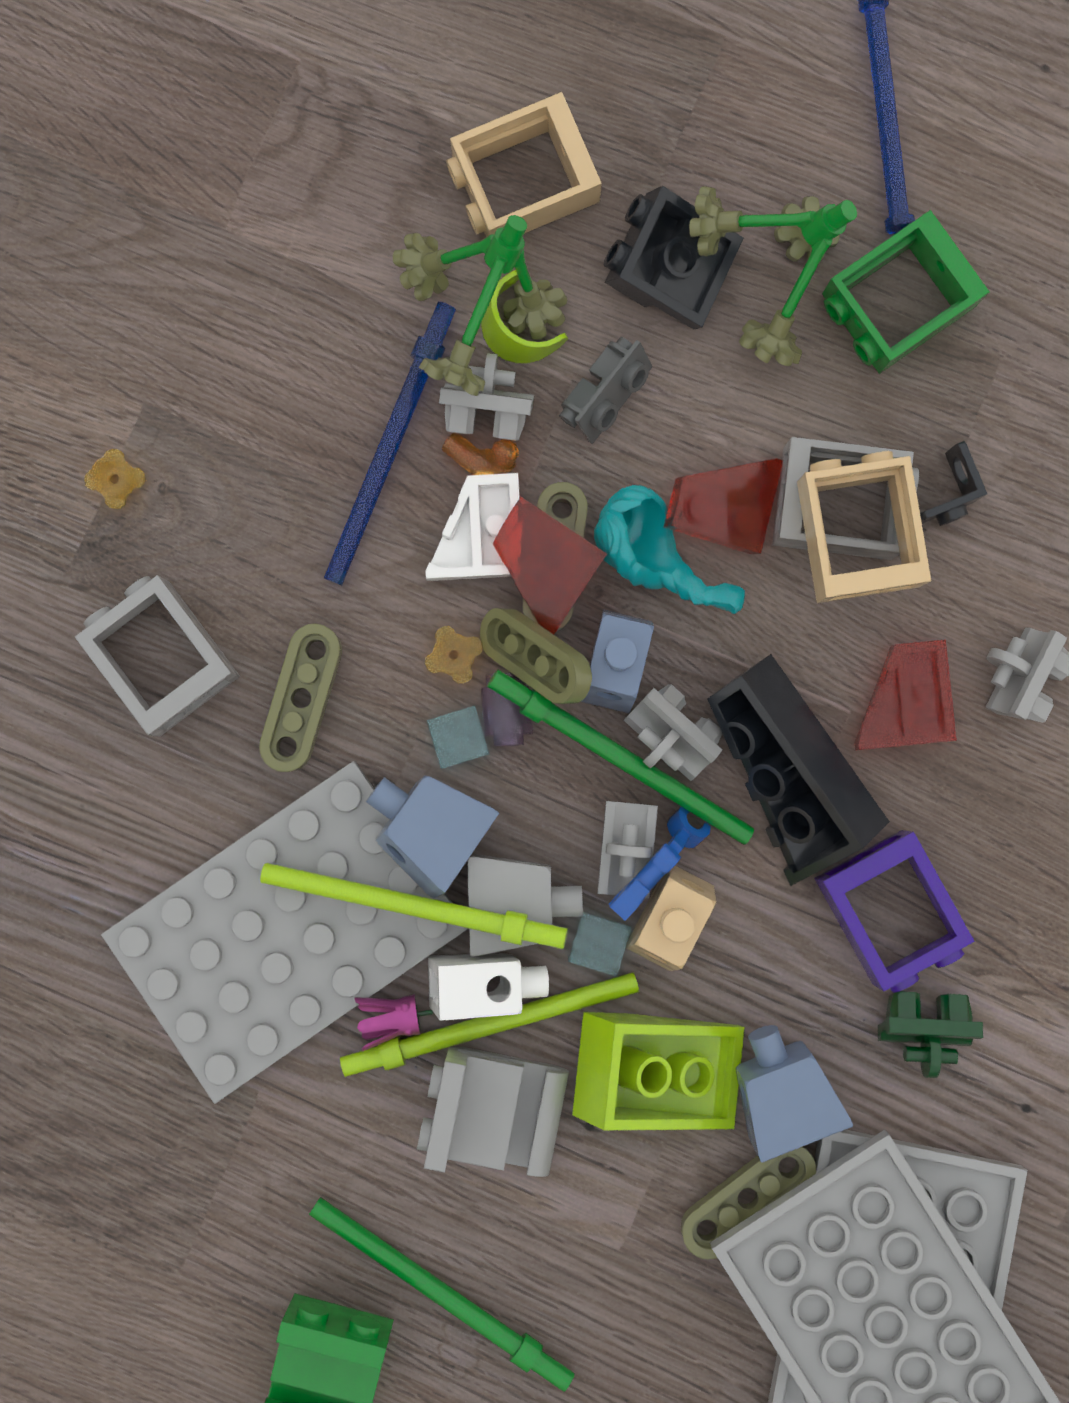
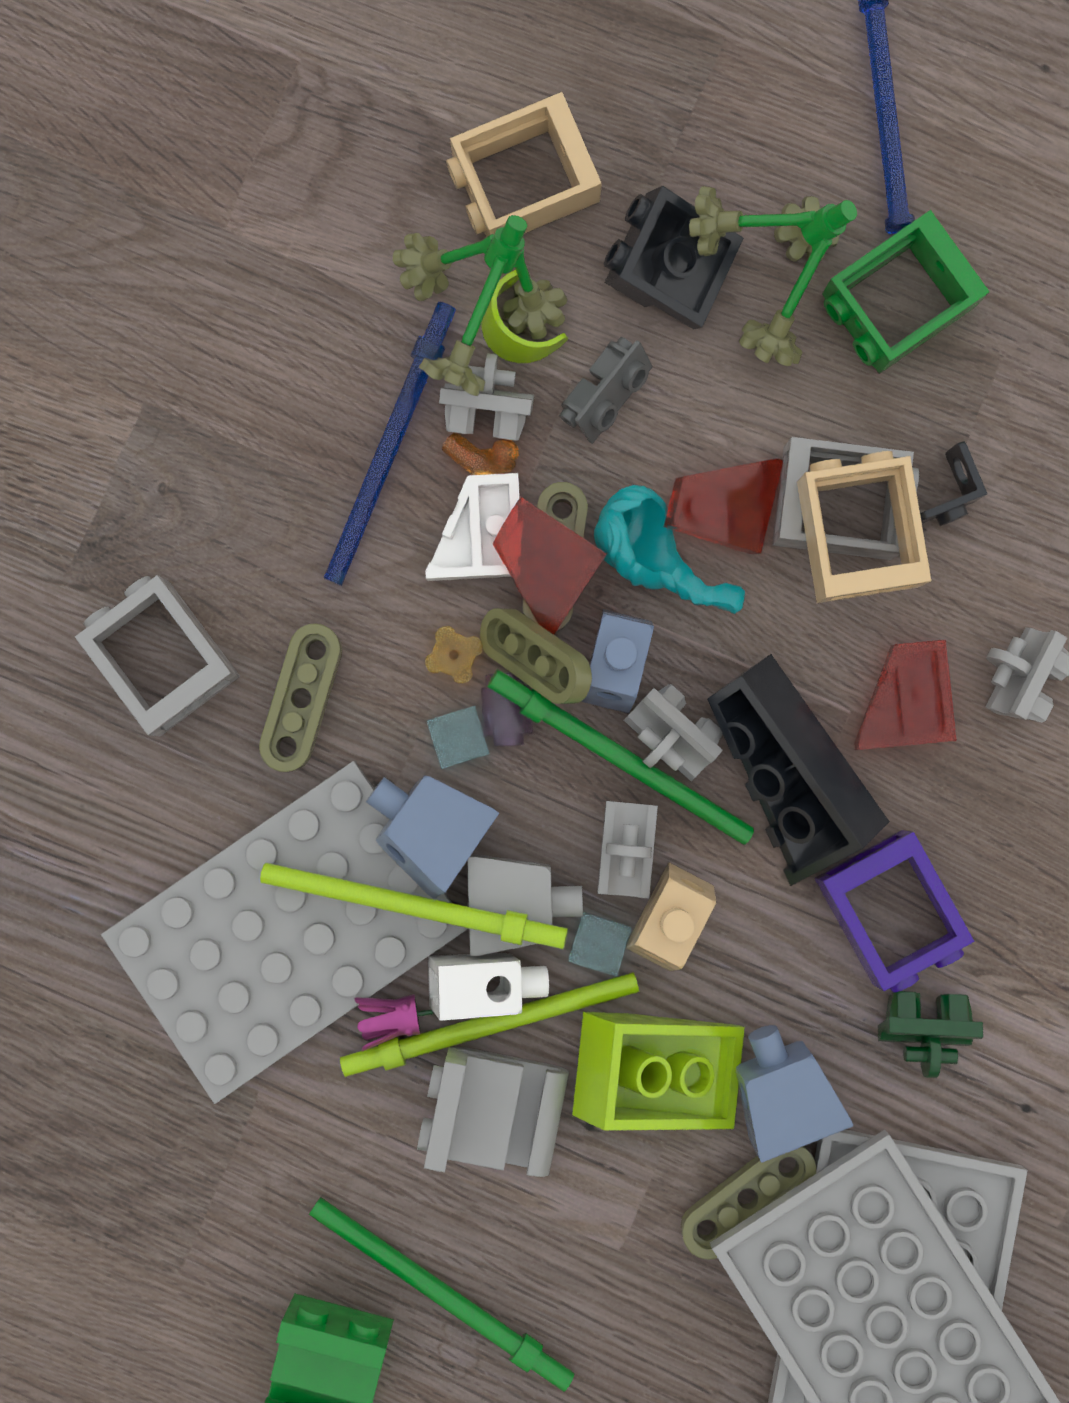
(100, 478): clear yellow plate -> none
(665, 858): blue piece -> none

